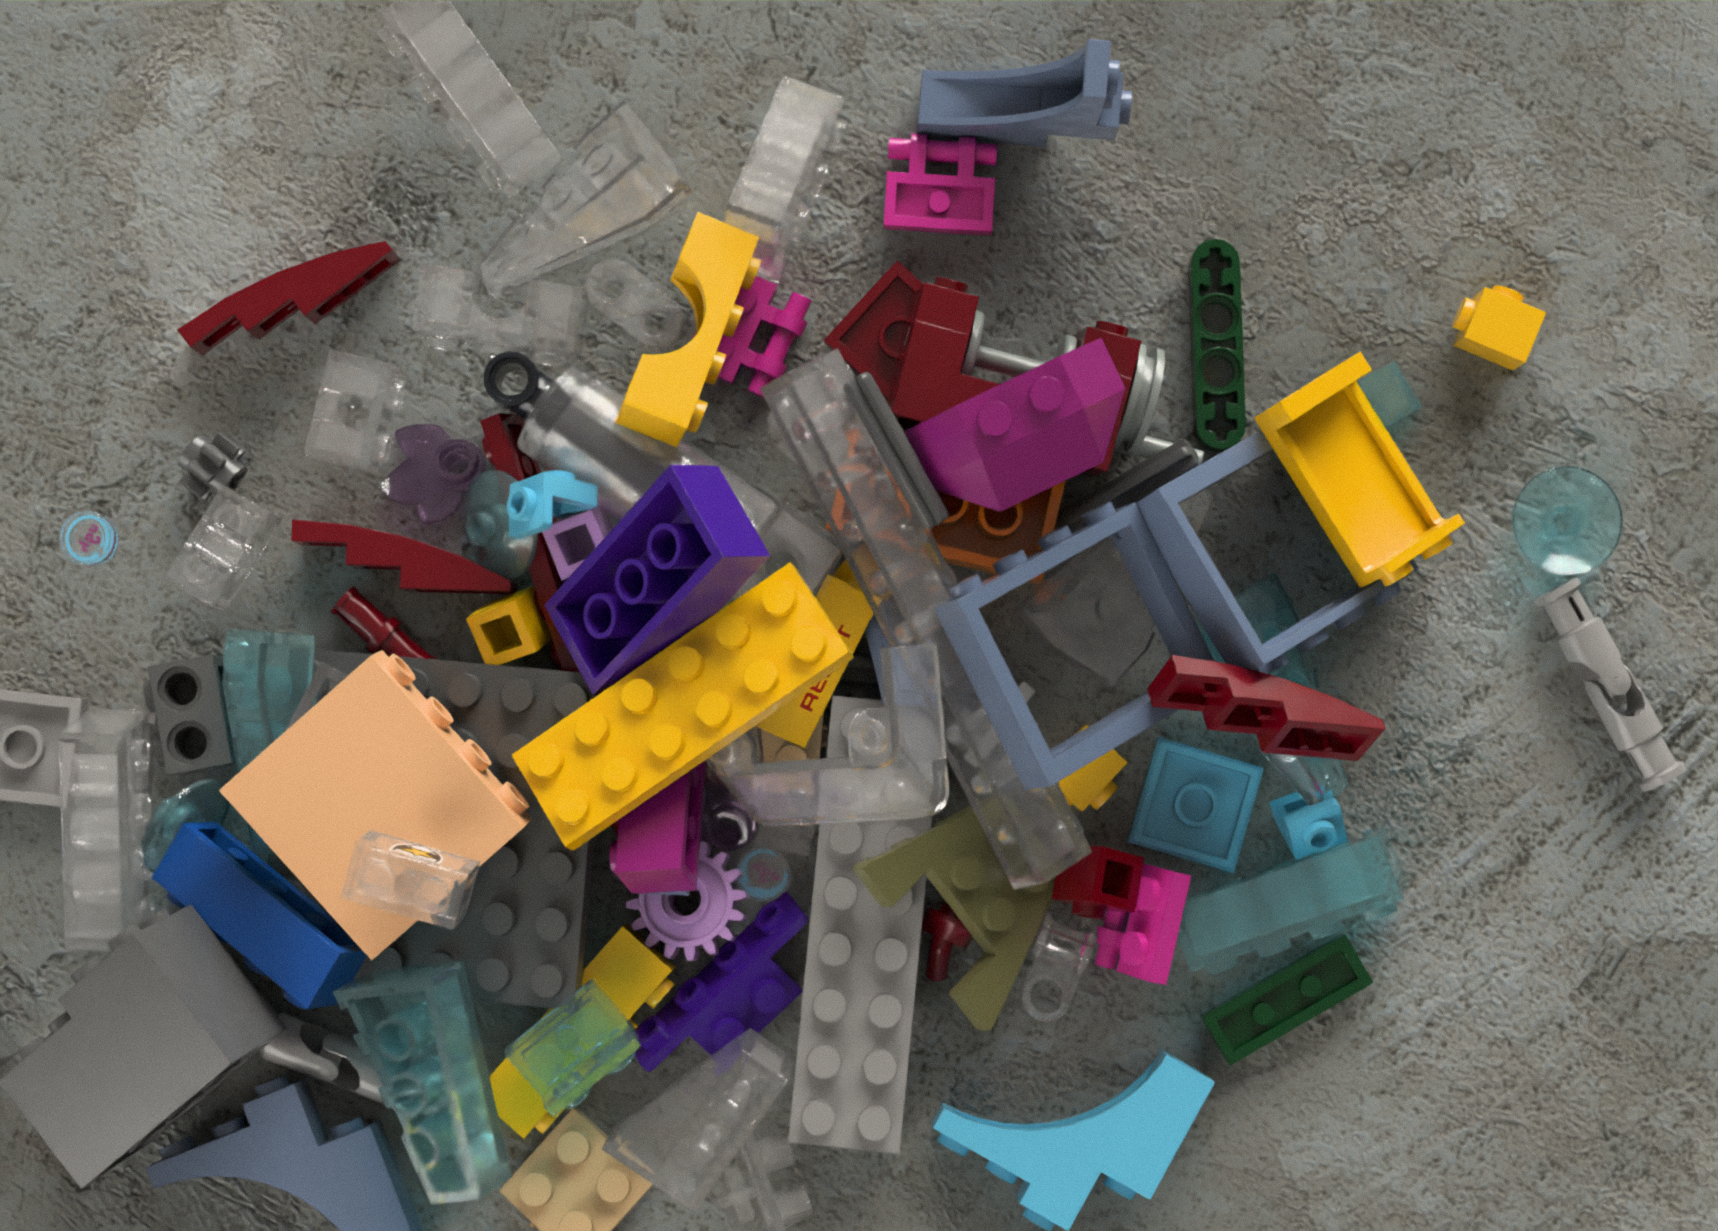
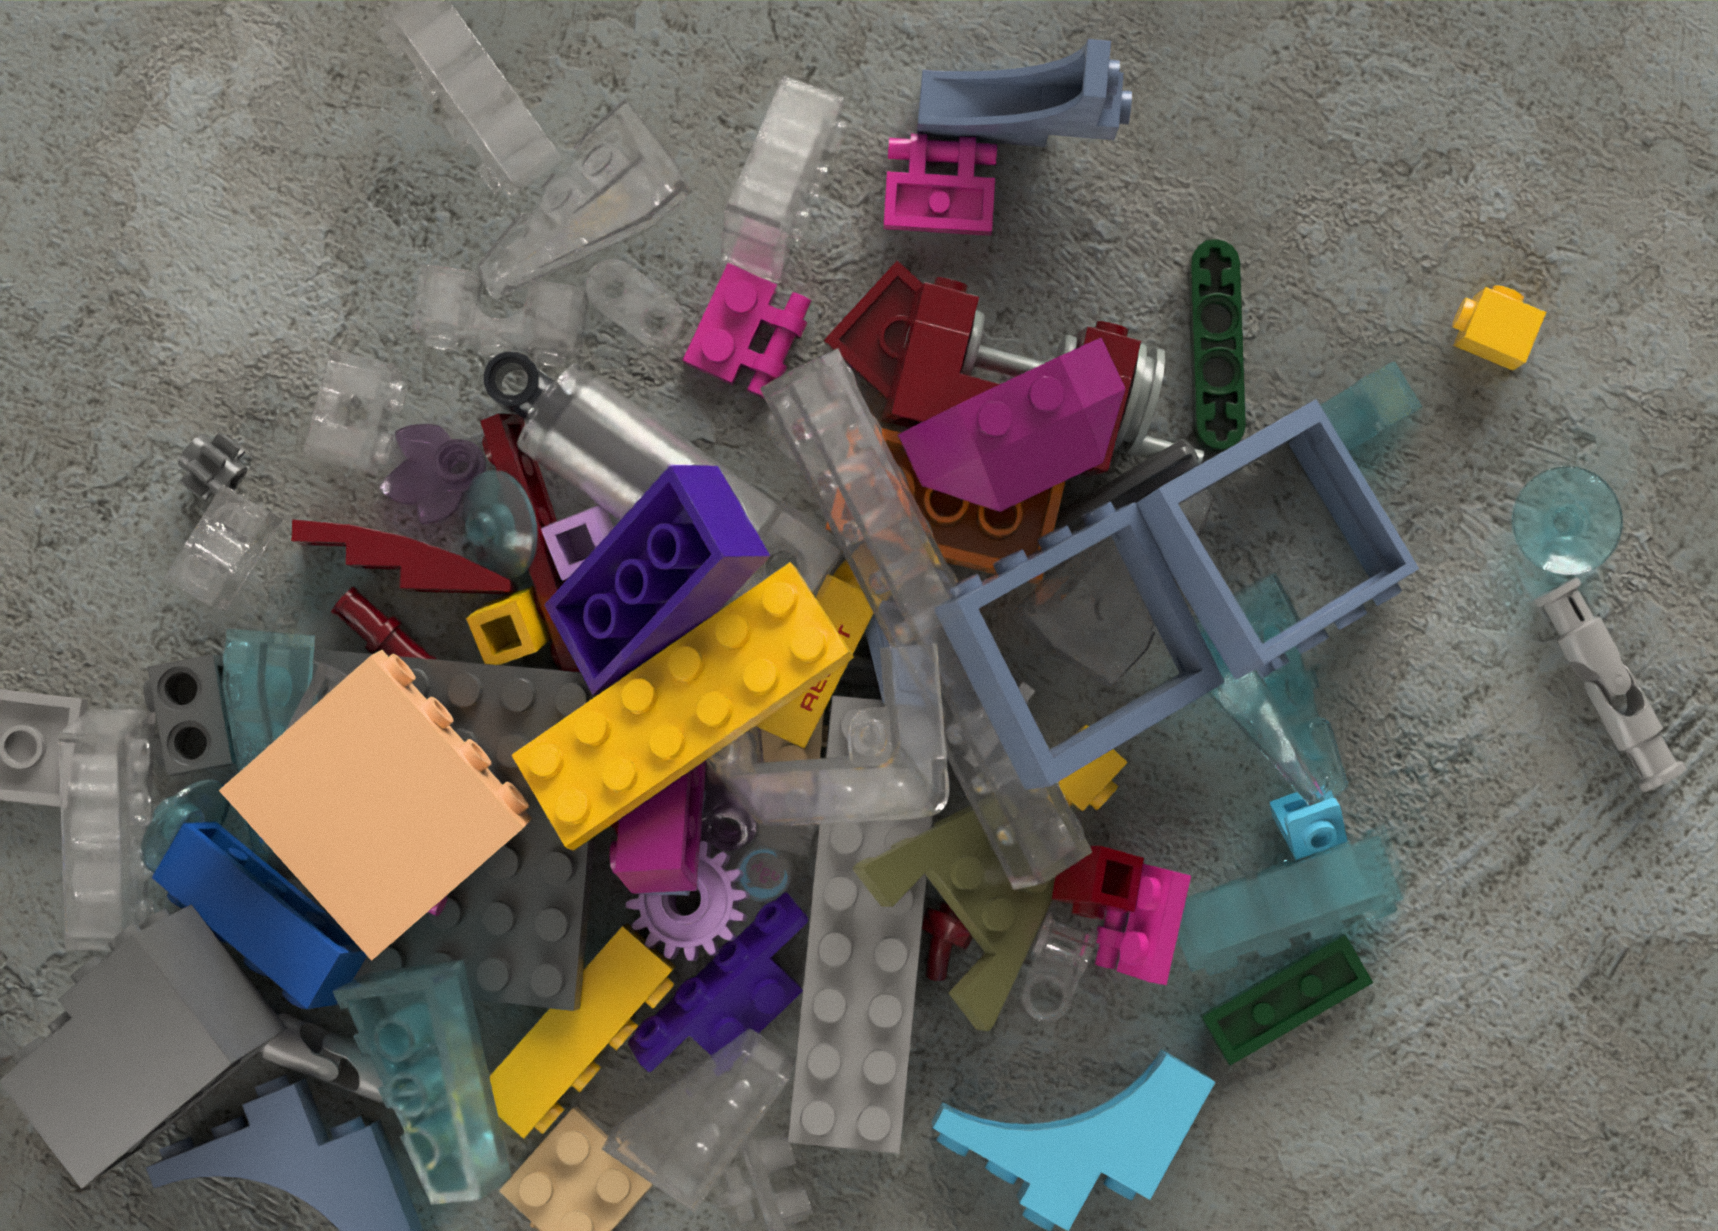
(89, 538): clear tile -> none
(311, 287): dark red slope -> none
(410, 879): clear brick -> none
(545, 496): medium azure bracket -> none
(574, 1048): clear light blue bracket -> none
(667, 386): yellow arch -> none
(896, 450): dark grey axle -> none
(1195, 804): medium azure tile -> none
(1280, 712): dark red slope -> none
(1355, 476): yellow panel -> none

